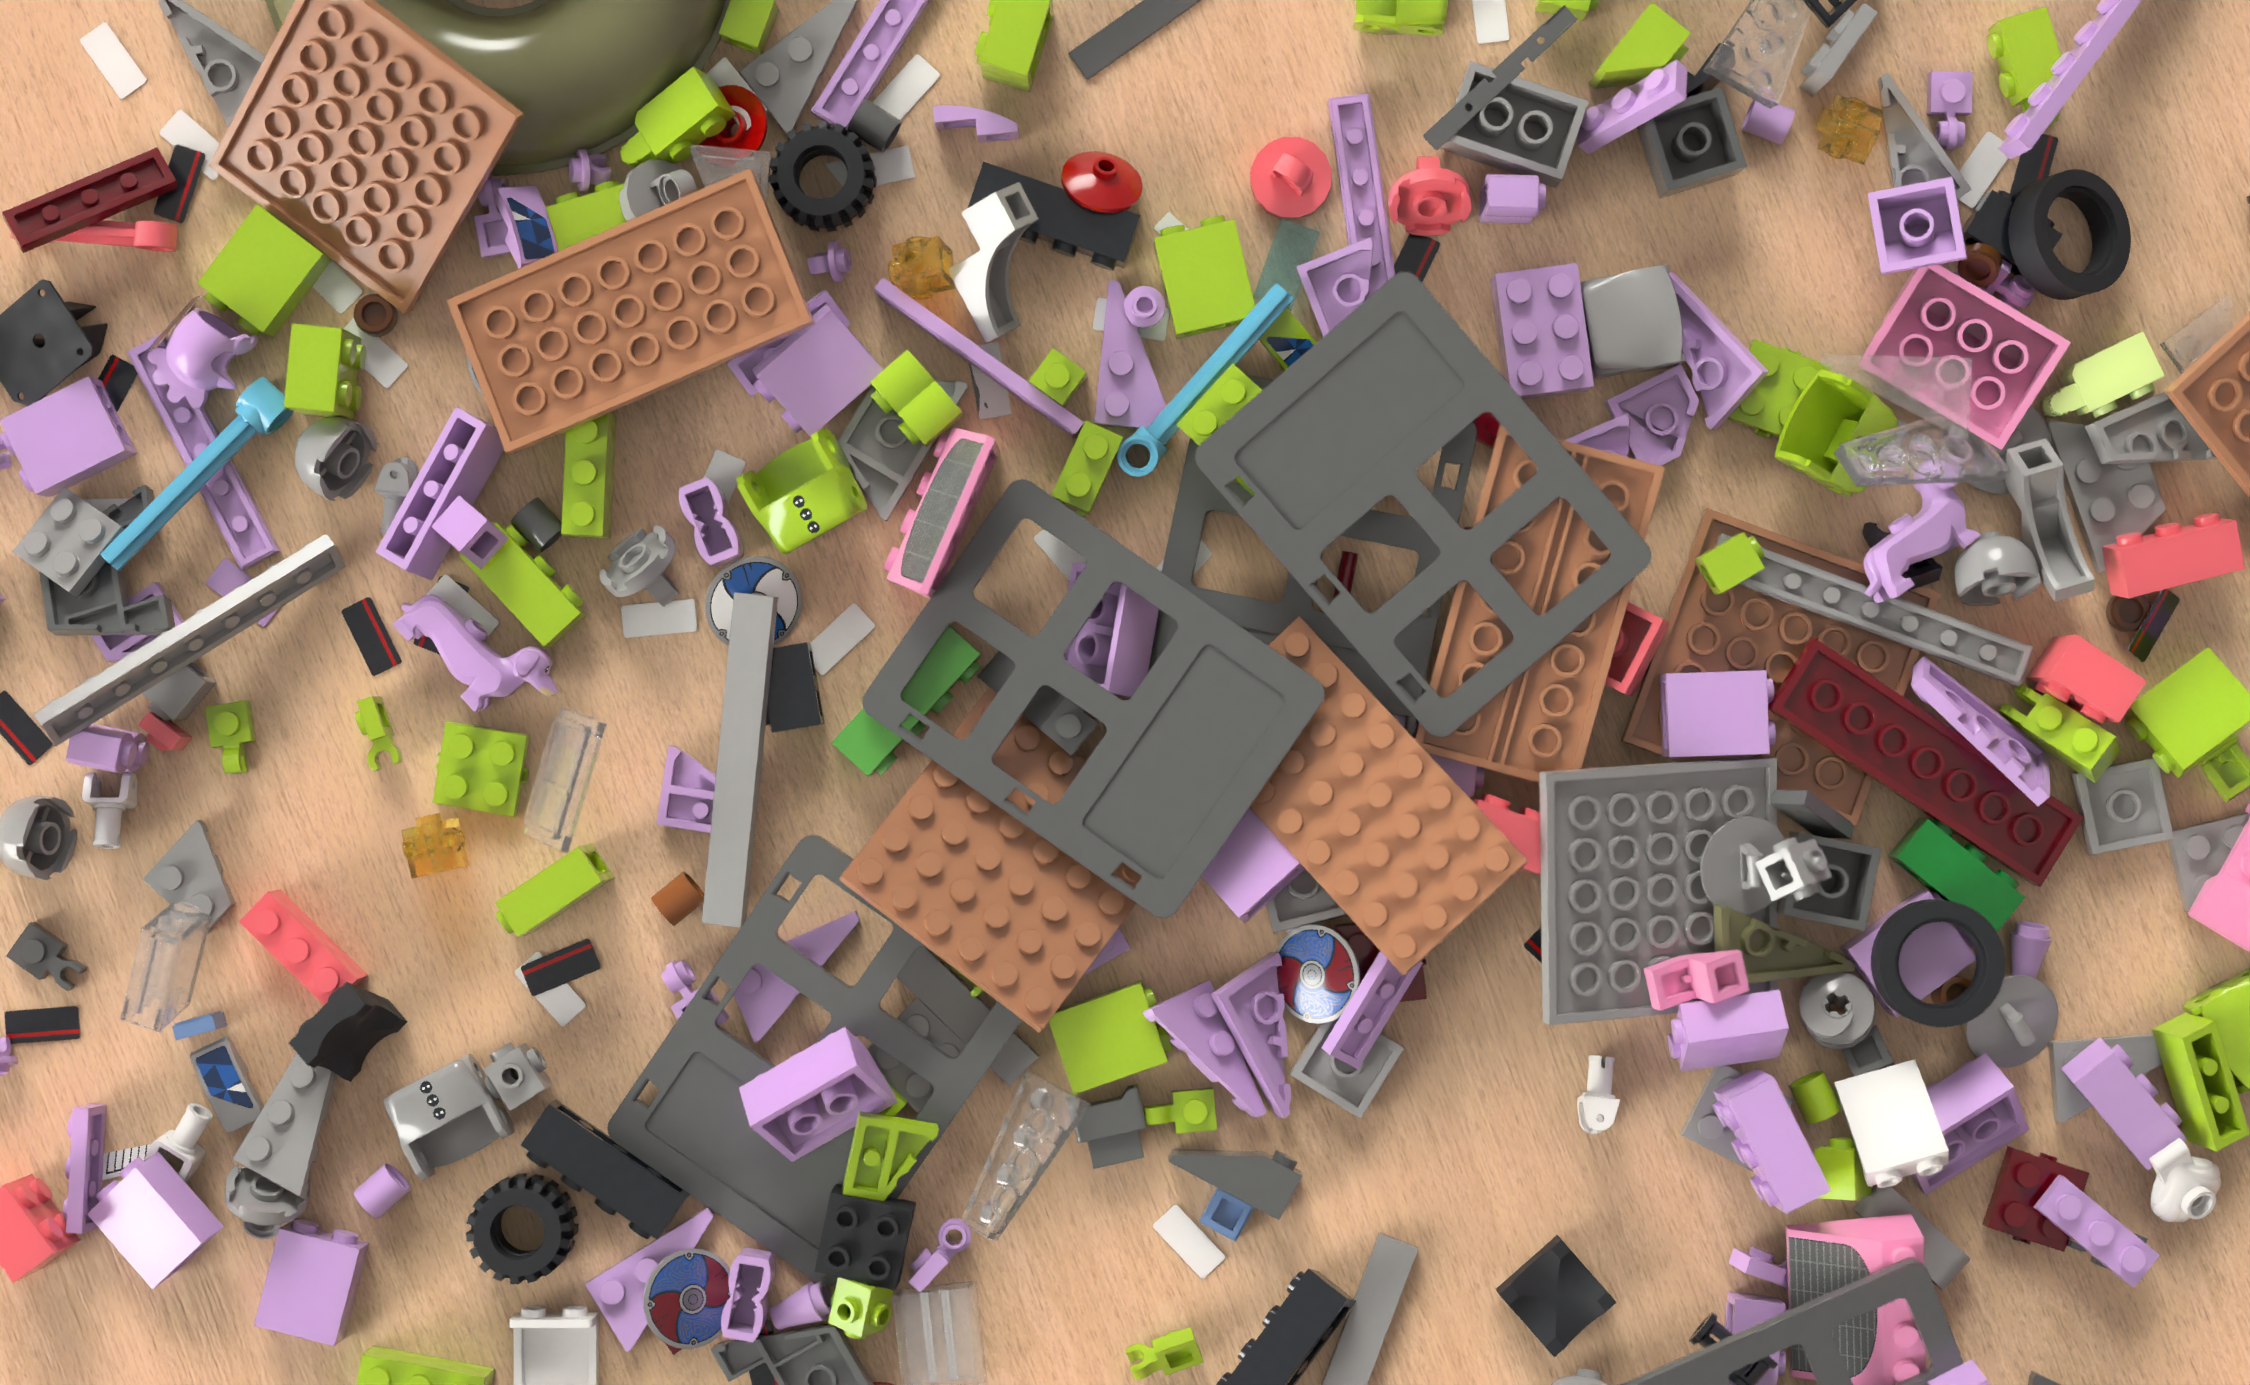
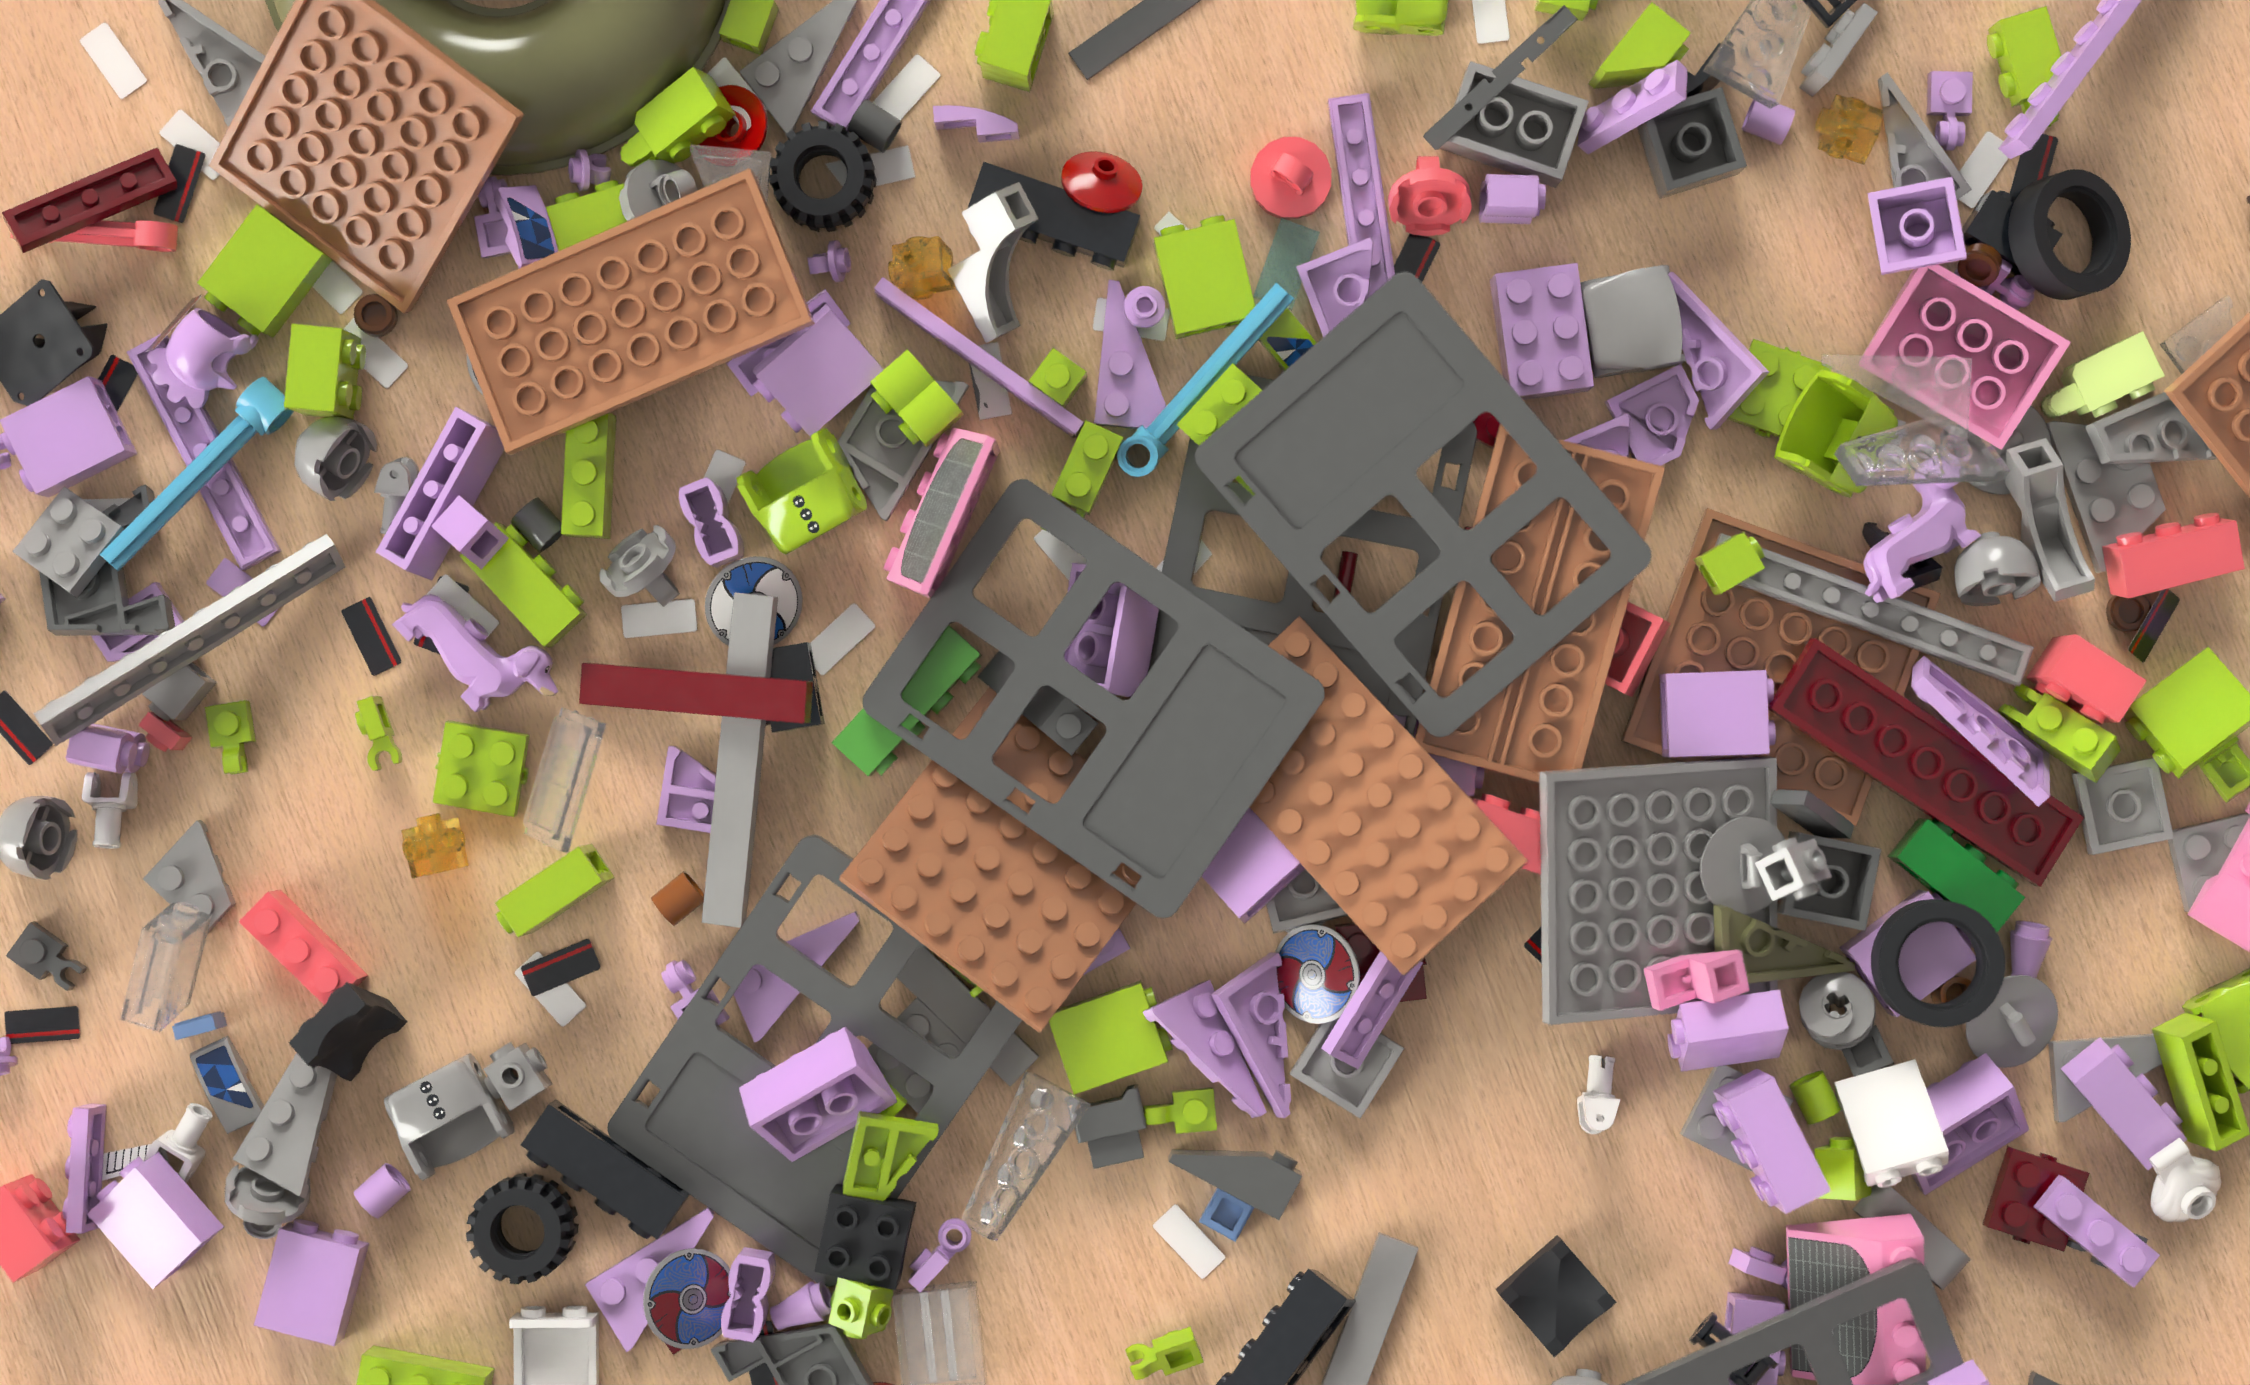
(696, 692): none -> dark red tile

